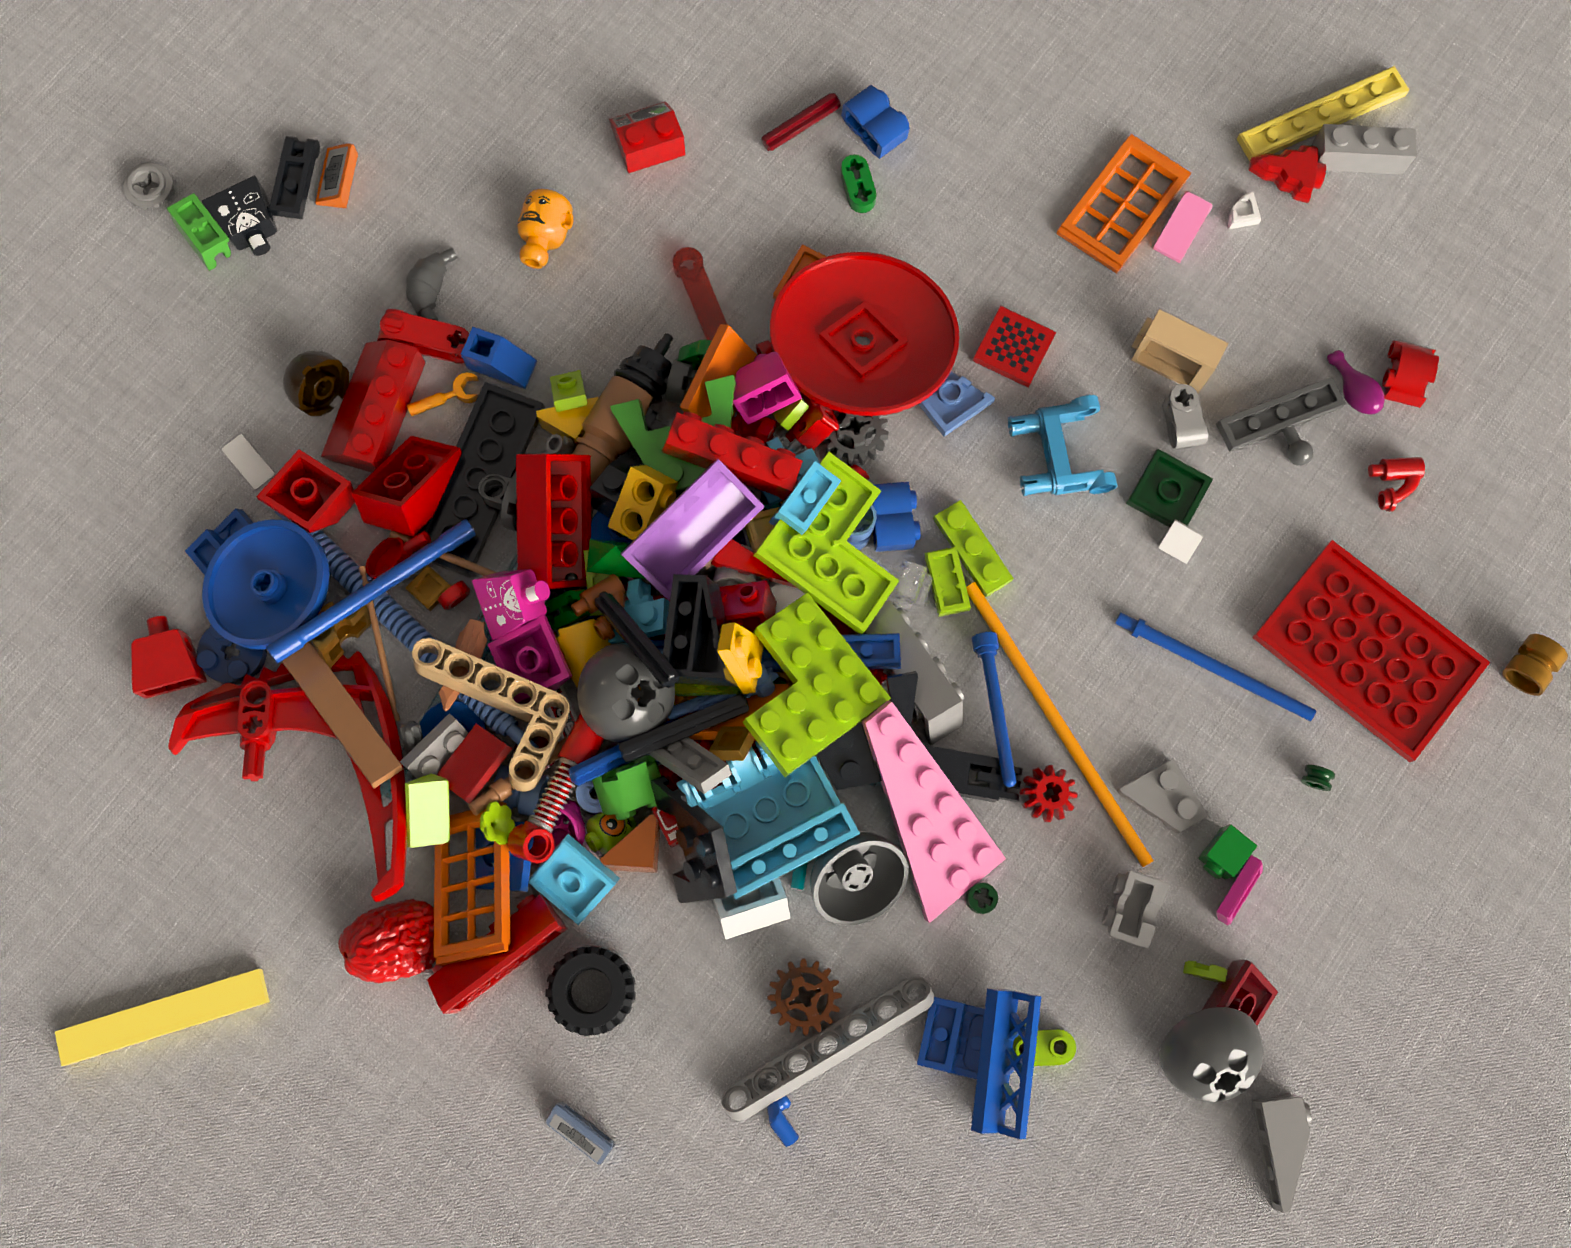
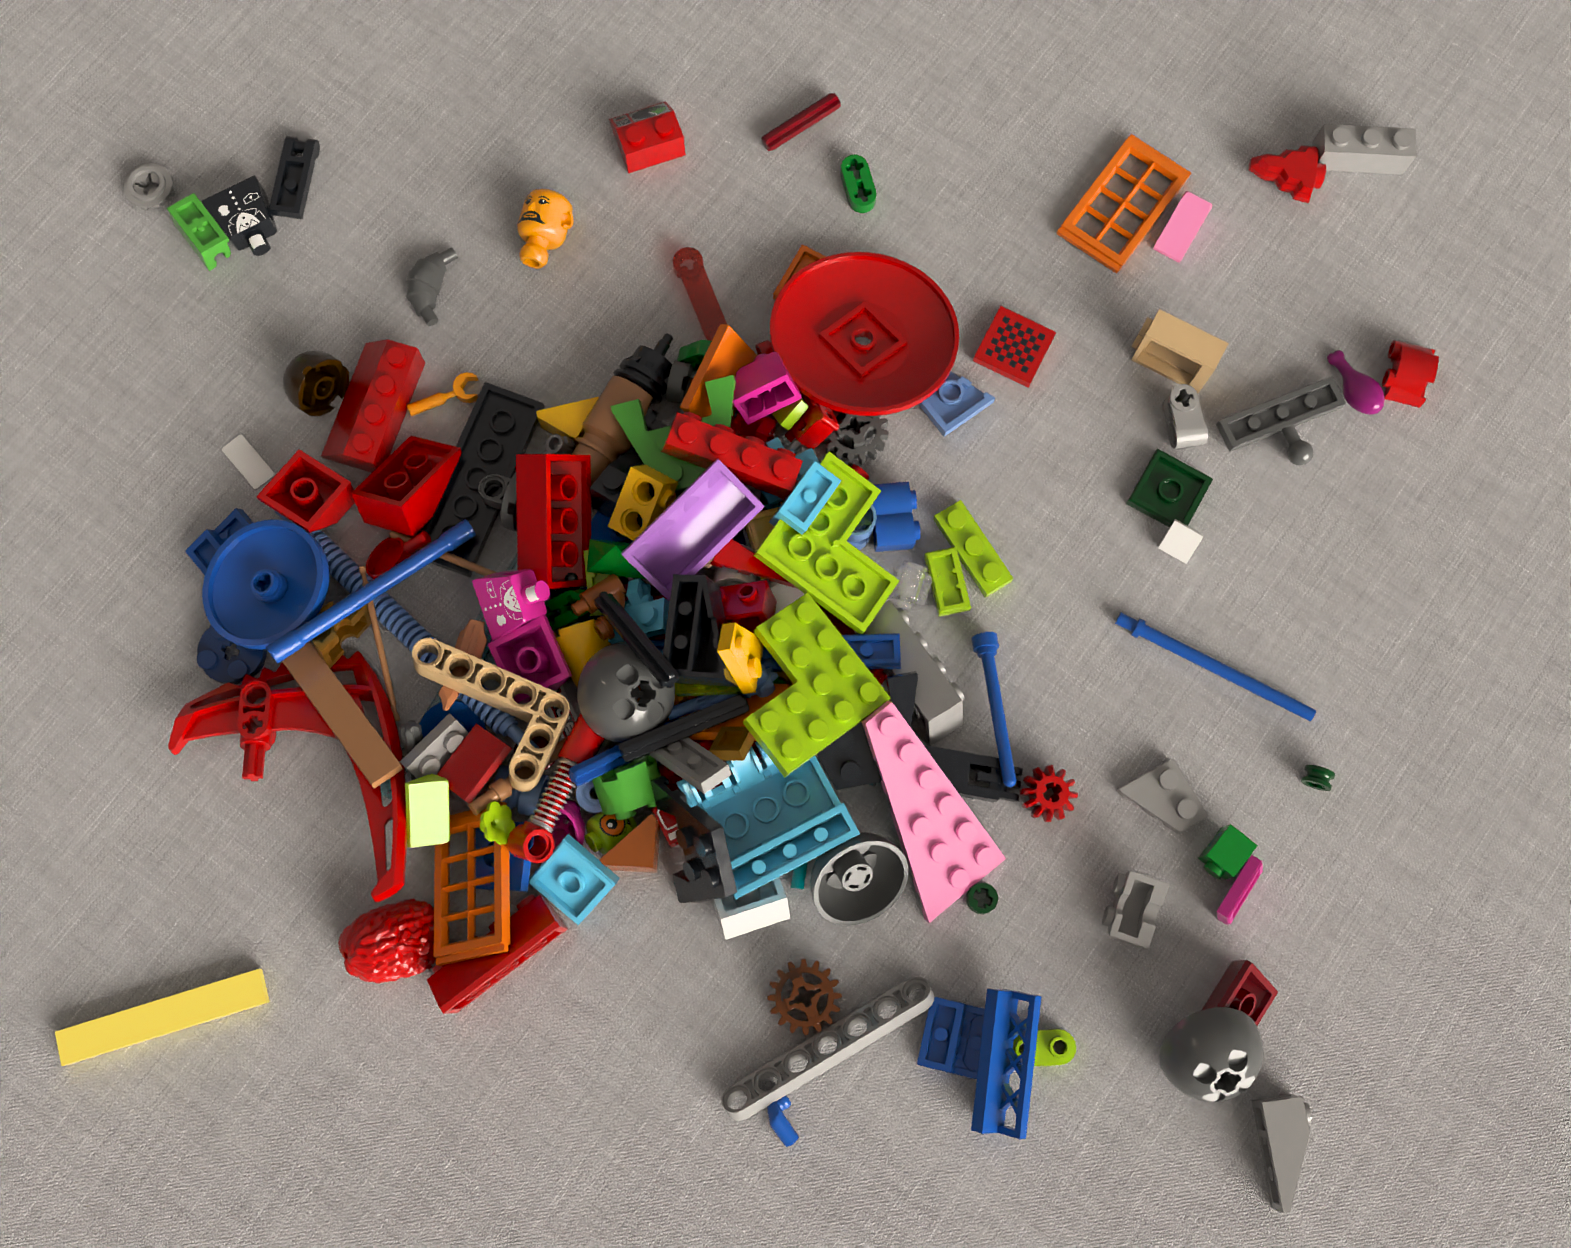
(164, 660): red torso -> none
(337, 176): slope -> none
(427, 587): pearl gold tile -> none
(428, 335): red piece -> none
(454, 595): red tile -> none
(497, 358): blue slope -> none
(560, 991): black tyre -> none
(568, 391): lime plate -> none
(580, 1132): sand blue slope -> none
(875, 121): blue brick -> none
(1059, 478): dark azure connector -> none
(1060, 726): light orange piece -> none
(1211, 973): lime tile -> none
(1244, 212): white tile -> none
(1330, 109): light yellow tile -> none
(1371, 651): red plate -> none
(1407, 469): red plant -> none
(1533, 665): pearl gold wheel -> none

